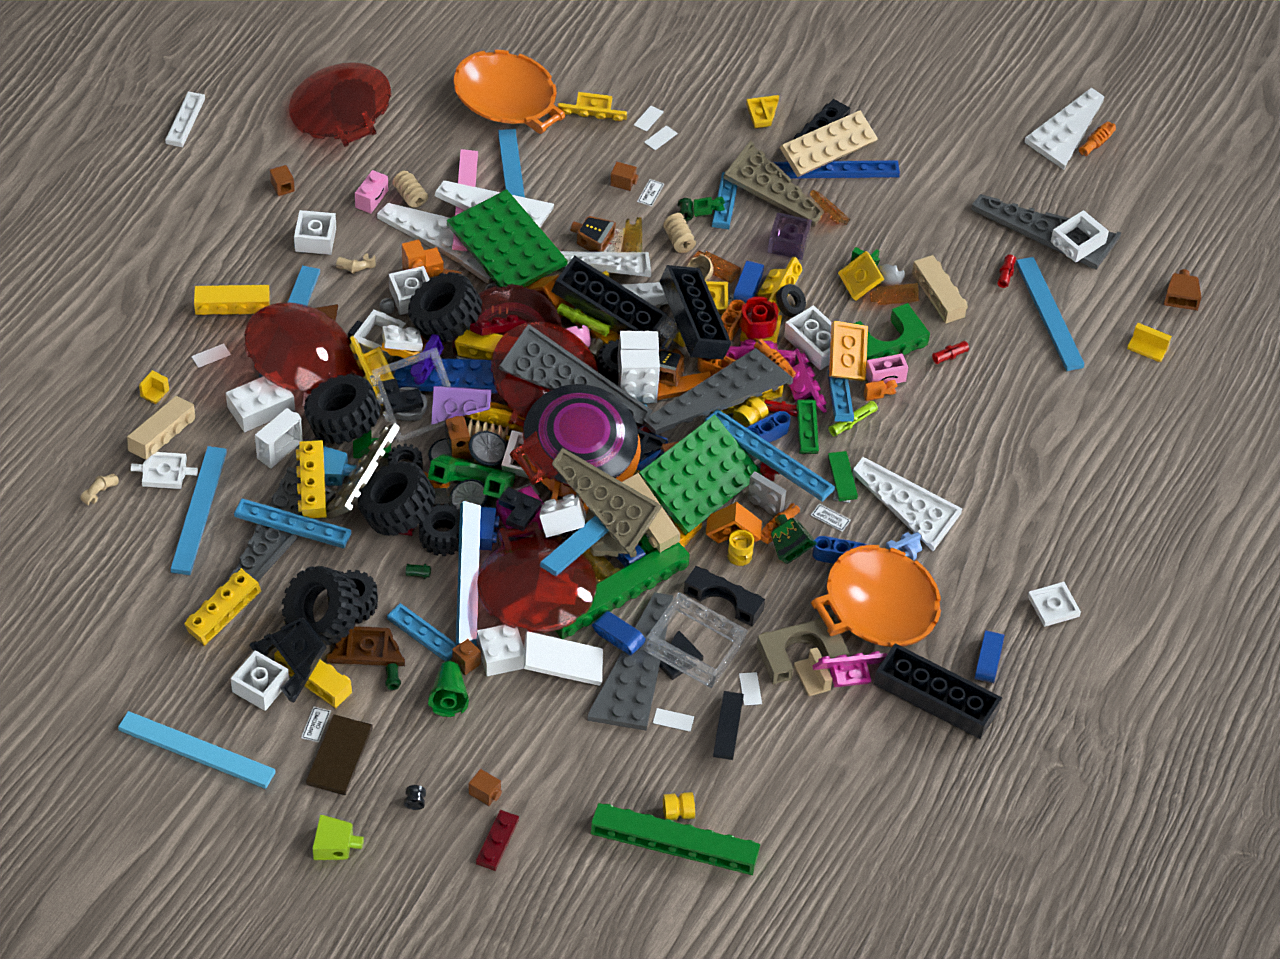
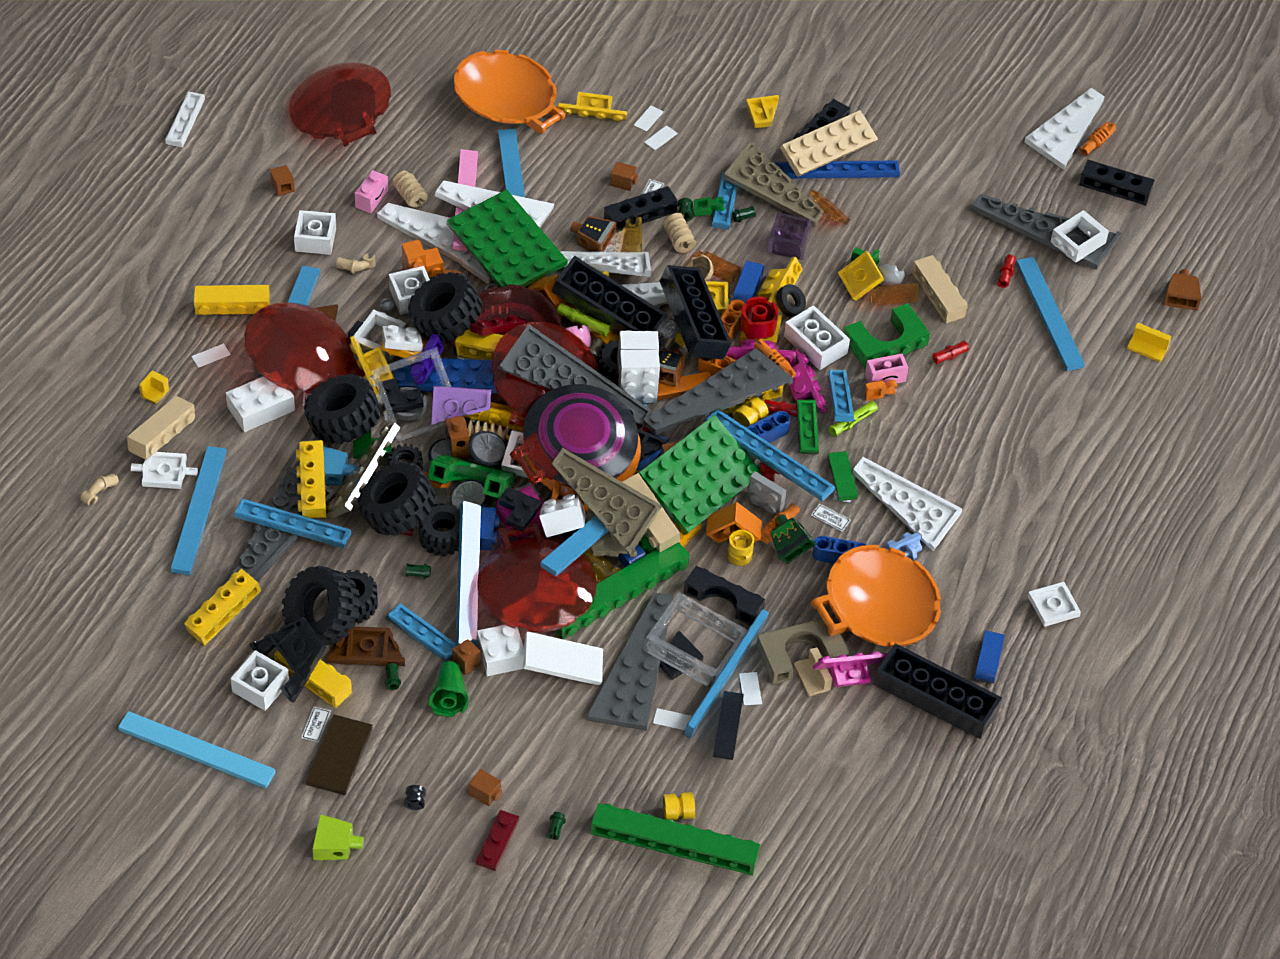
(278, 438): white window -> none
(557, 821): none -> dark green pin
(618, 633): blue beam -> none
(647, 205): none -> black brick
(726, 673): none -> dark azure tile
(739, 215): none -> dark green pin
(848, 351): light orange plate -> none
(1116, 182): none -> black brick

